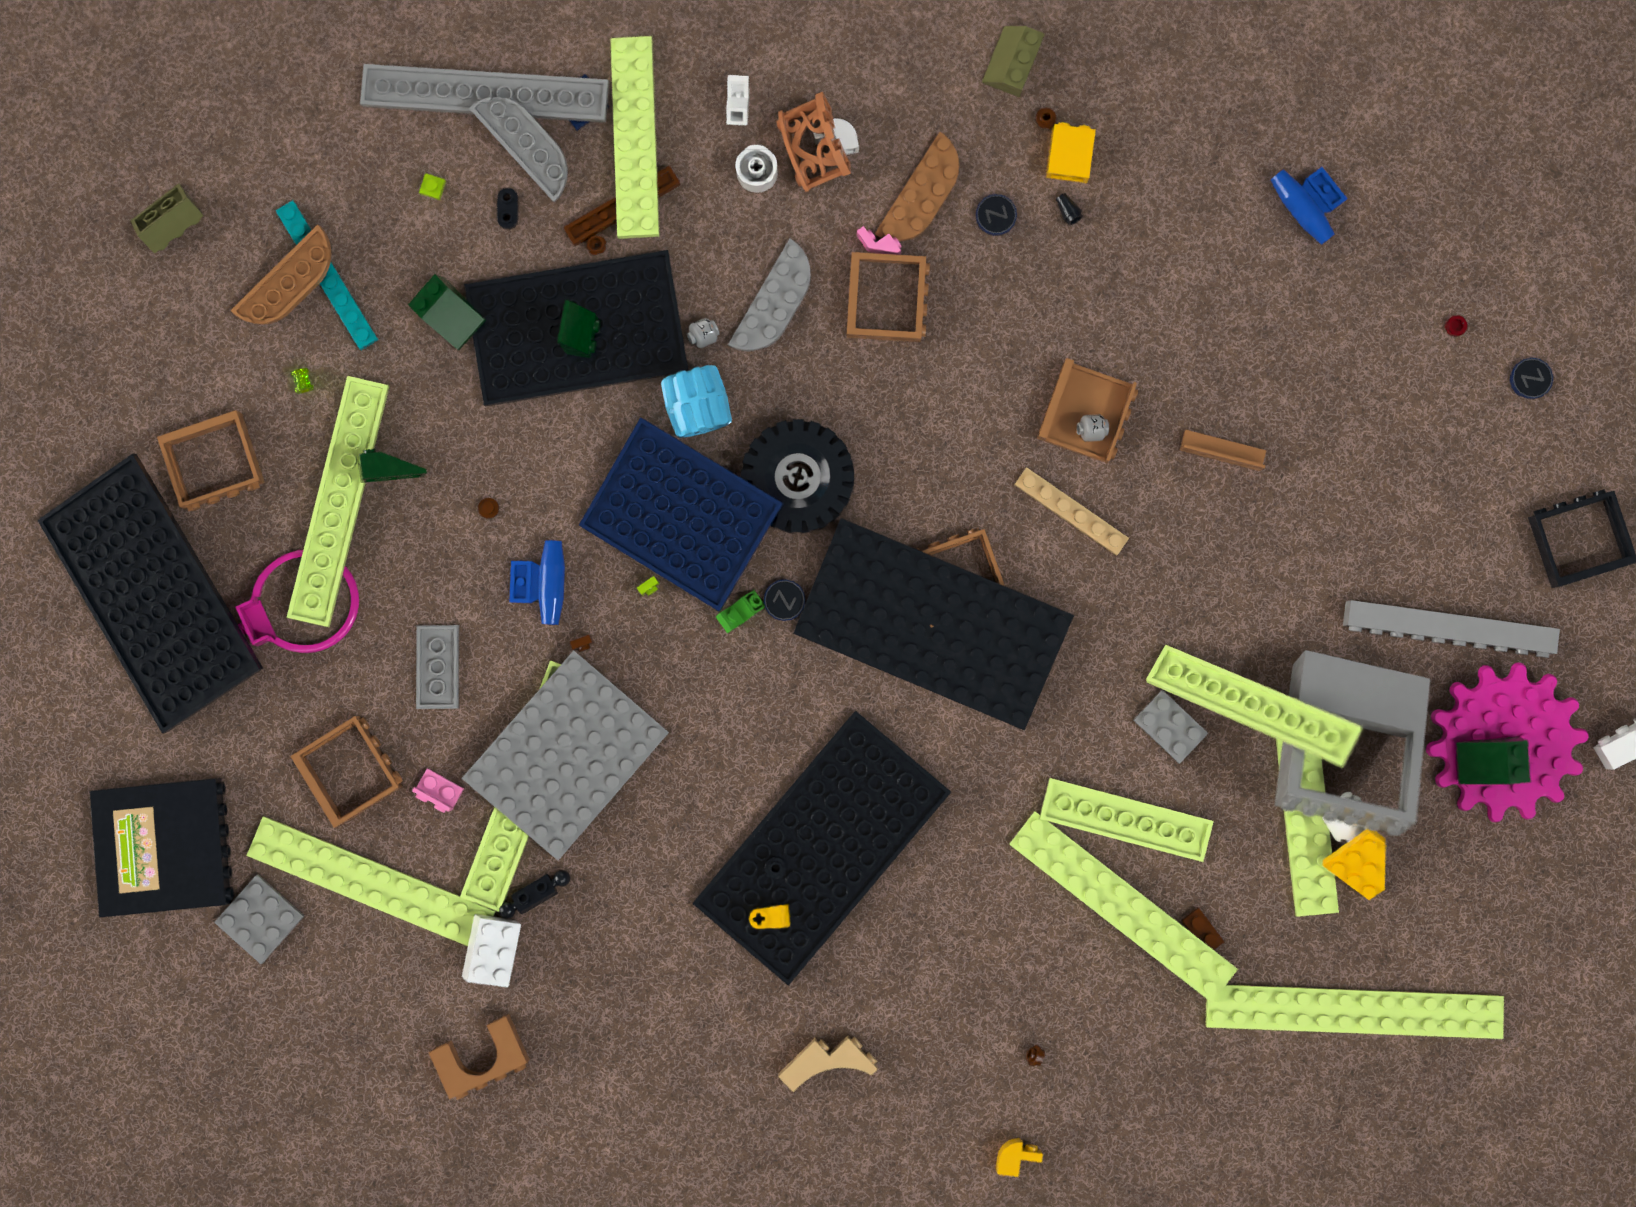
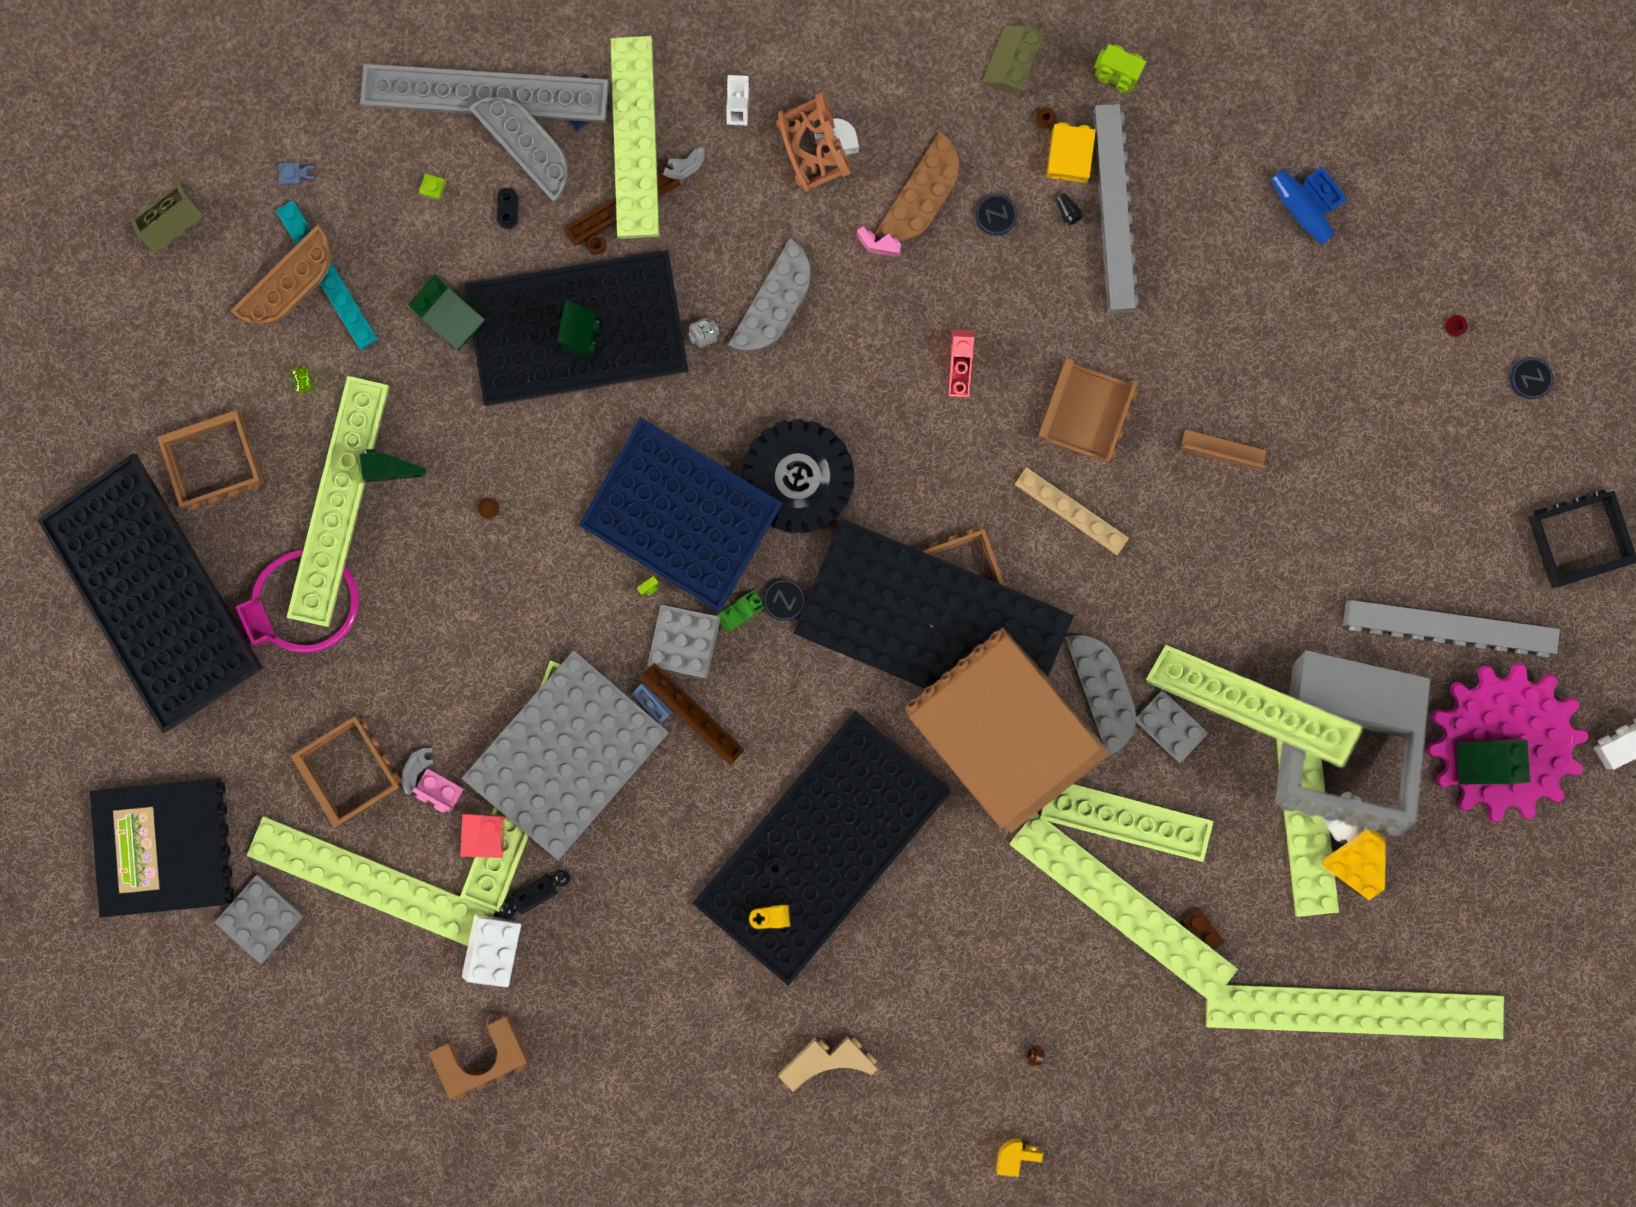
(292, 173): none -> sand blue plate
(413, 767): none -> light grey piece
(437, 666): light grey tile -> none
(482, 835): none -> coral slope
(541, 582): blue plate -> none
(582, 643): reddish brown plate -> none
(652, 703): none -> sand blue panel
(684, 641): none -> light grey plate
(685, 167): none -> light grey piece
(692, 714): none -> reddish brown plate
(696, 401): medium azure wheel -> none
(745, 165): white brick -> none
(920, 329): medium nougat window -> none
(961, 362): none -> coral slope
(1006, 731): none -> medium nougat panel
(1093, 427): light grey head -> none
(1104, 690): none -> light grey plate
(1114, 209): none -> light grey brick
(1119, 67): none -> lime brick

